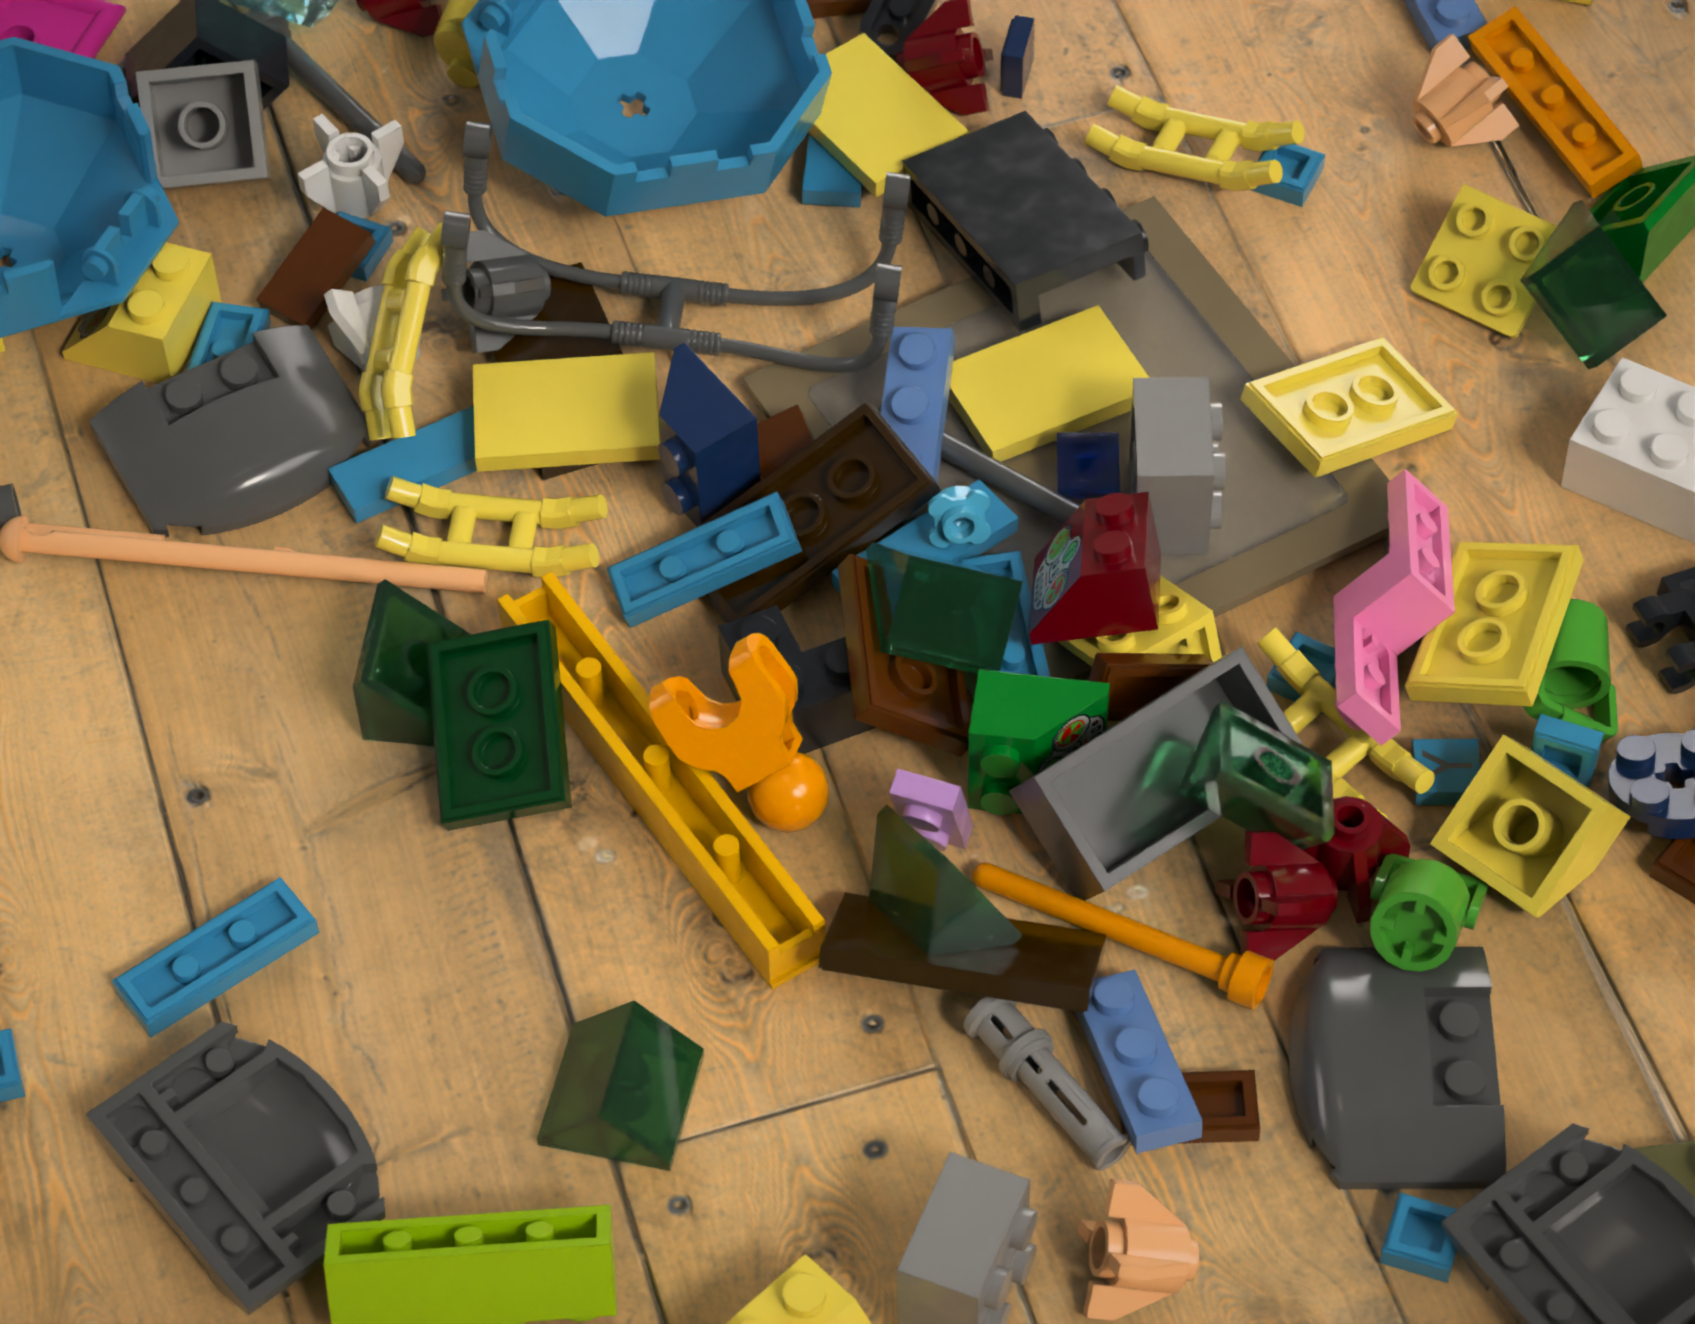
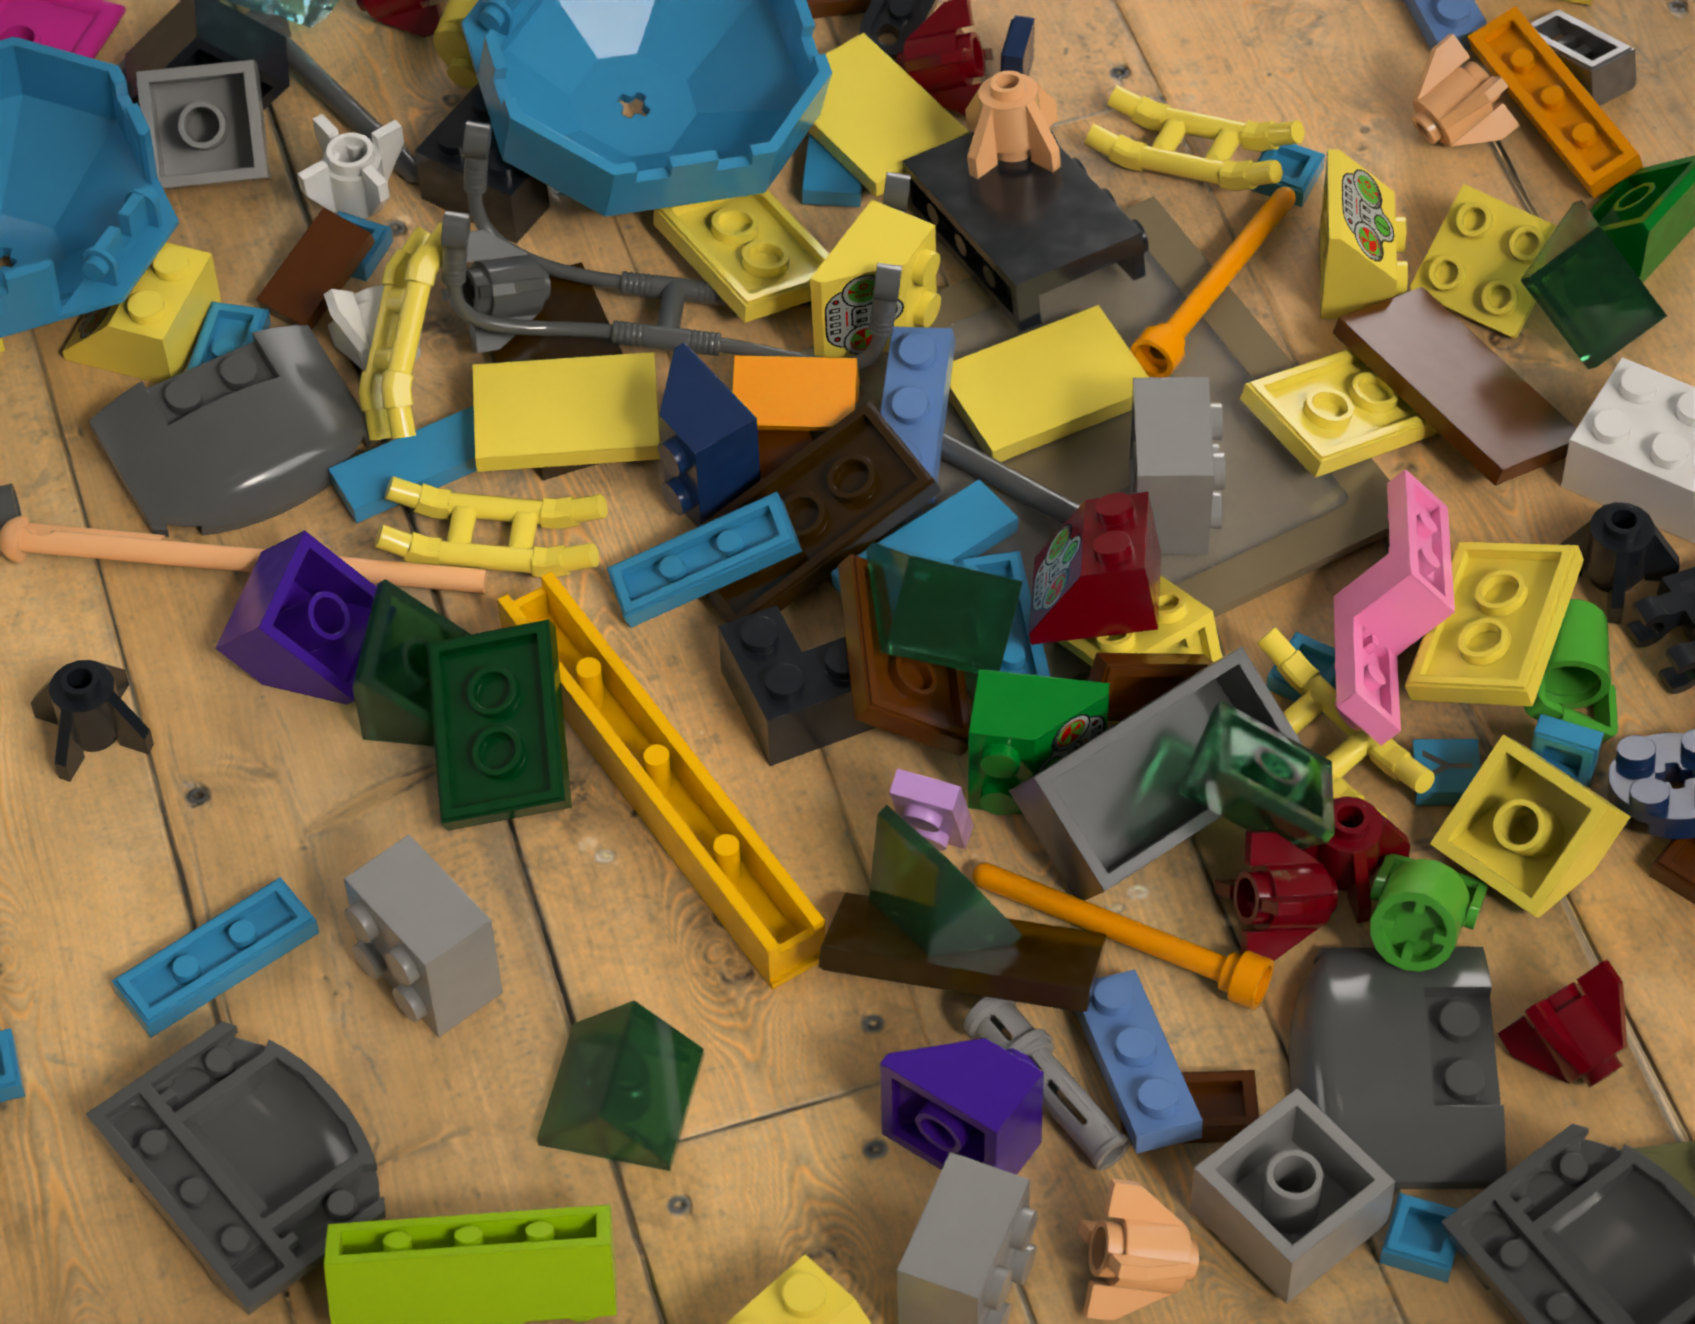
(89, 712): none -> black brick
(301, 620): none -> dark purple slope
(422, 936): none -> light grey brick
(512, 196): none -> black brick
(746, 251): none -> light yellow tile
(749, 738): light orange piece -> none
(797, 390): none -> light orange panel
(846, 279): none -> light yellow slope
(959, 503): medium azure plate -> none
(963, 1102): none -> dark purple slope
(1011, 124): none -> light nougat brick
(1087, 464): clear blue tile -> none
(1162, 345): none -> light orange piece
(1292, 1195): none -> light grey brick
(1358, 239): none -> light yellow slope
(1457, 384): none -> tile
(1574, 1029): none -> dark red brick
(1596, 59): none -> flat silver slope
(1621, 549): none -> black brick

